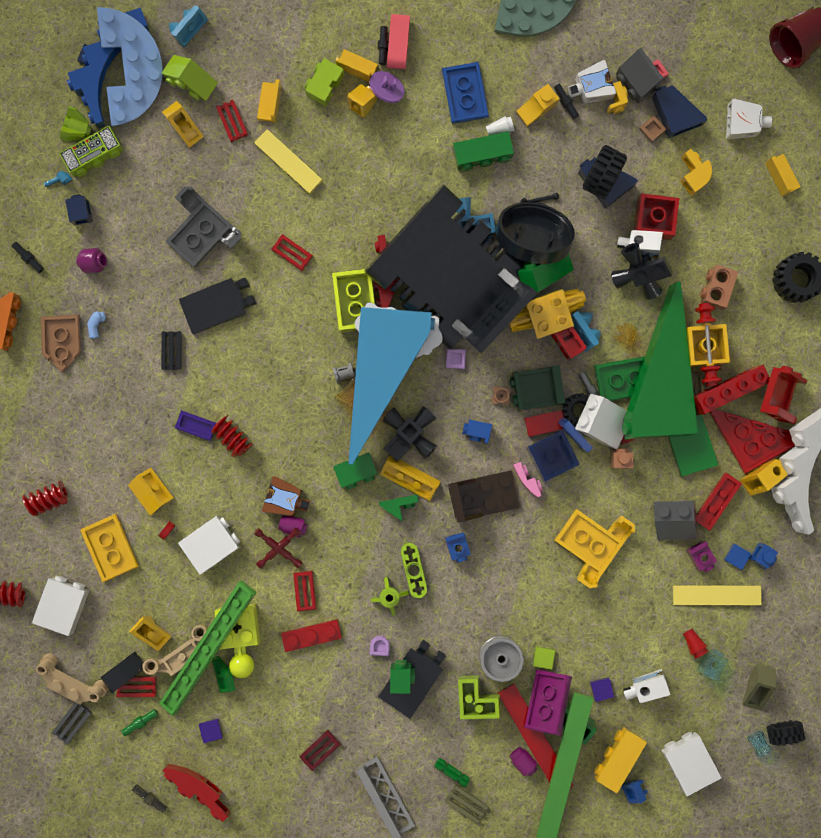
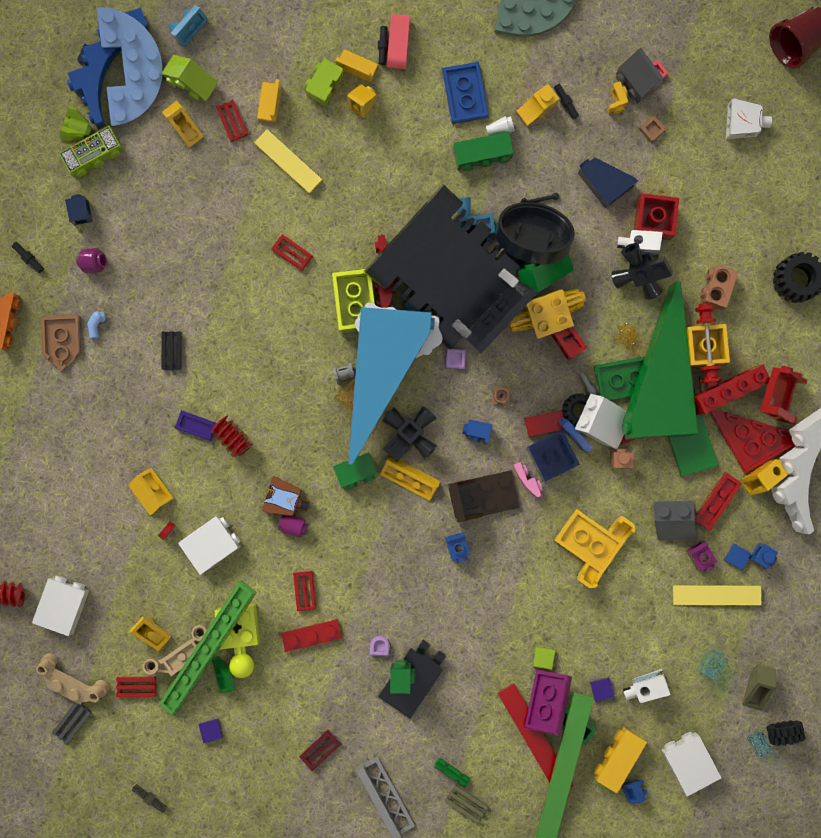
(46, 500): red piece -> none
(61, 176): dark azure hand -> none
(109, 548): yellow tile -> none
(122, 672): black slope -> none
(139, 722): green bar -> none
(194, 783): red slope -> none
(201, 229): dark grey piece -> none
(216, 304): black tile -> none
(278, 548): dark red piece -> none
(386, 87): medium lavender piece -> none
(389, 590): lime brick -> none
(393, 505): green slope -> none
(422, 583): lime beam -> none
(473, 704): lime brick -> none
(498, 669): light grey wheel -> none
(523, 761): magenta brick -> none
(537, 388): dark green panel -> none
(581, 325): dark azure tile -> none
(593, 84): torso -> none
(604, 172): black tyre -> none
(676, 111): dark blue slope -> none
(695, 644): red cone -> none
(699, 174): yellow brick -> none
(782, 174): yellow panel -> none

